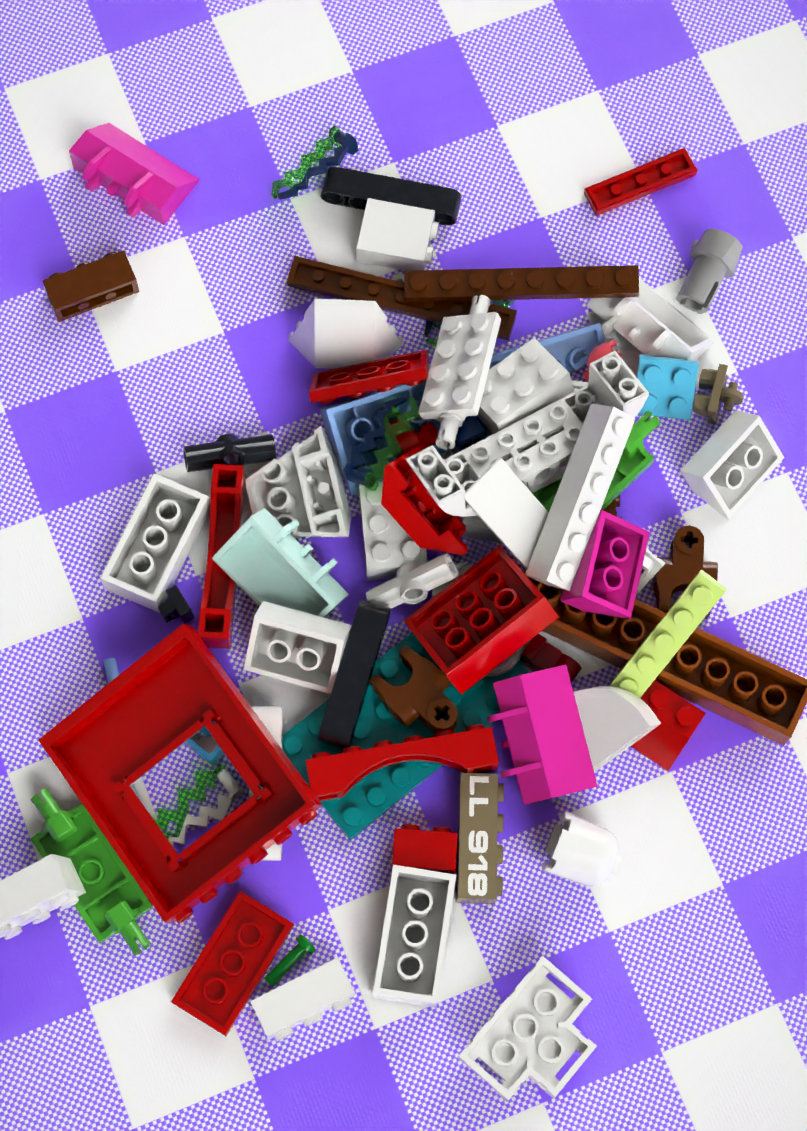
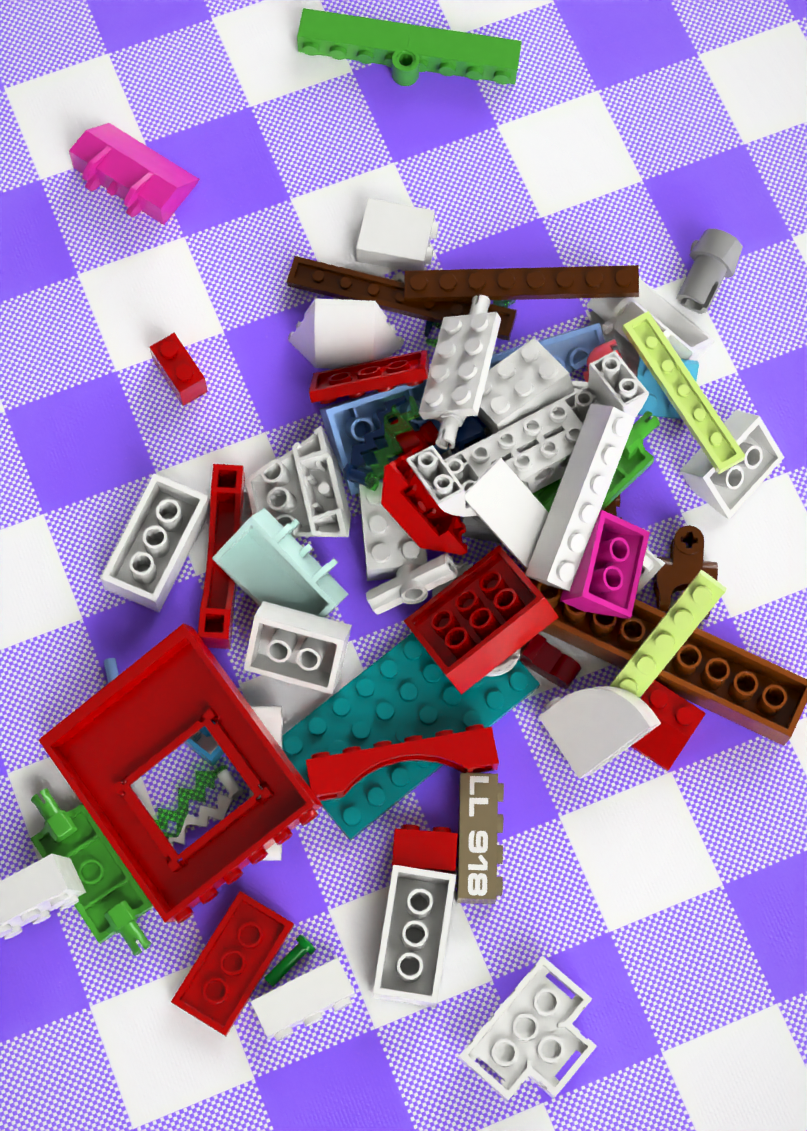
(91, 285): reddish brown brick -> none
(175, 607): black tile -> none
(178, 369): none -> red brick
(229, 451): black piece -> none
(345, 144): piece -> none
(354, 187): black beam -> none
(354, 674): black beam -> none
(408, 47): none -> bright green hinge
(419, 697): reddish brown piece -> none
(544, 734): dark pink piece -> none
(582, 851): white cylinder -> none
(640, 181): red tile -> none
(683, 392): none -> yellowish green plate
(716, 381): dark tan hips -> none

